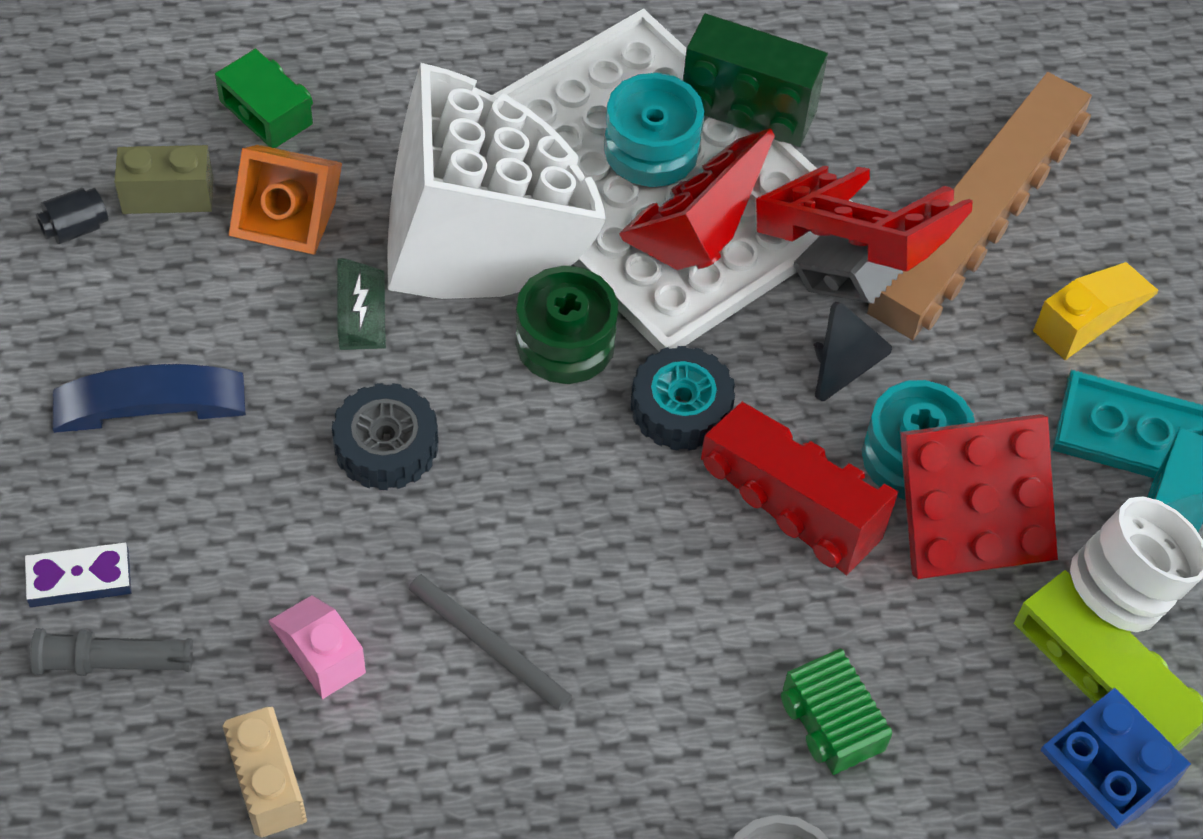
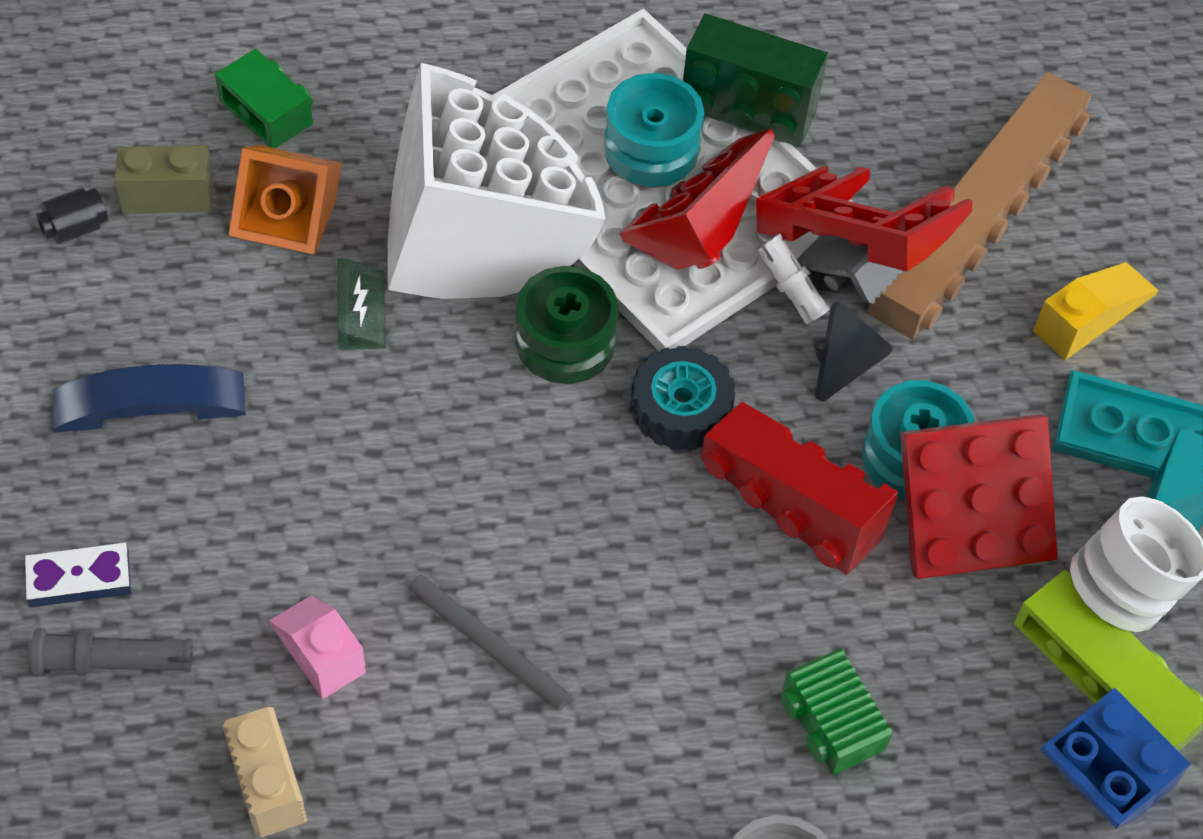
(382, 411): black wheel -> none
(792, 279): none -> white pin

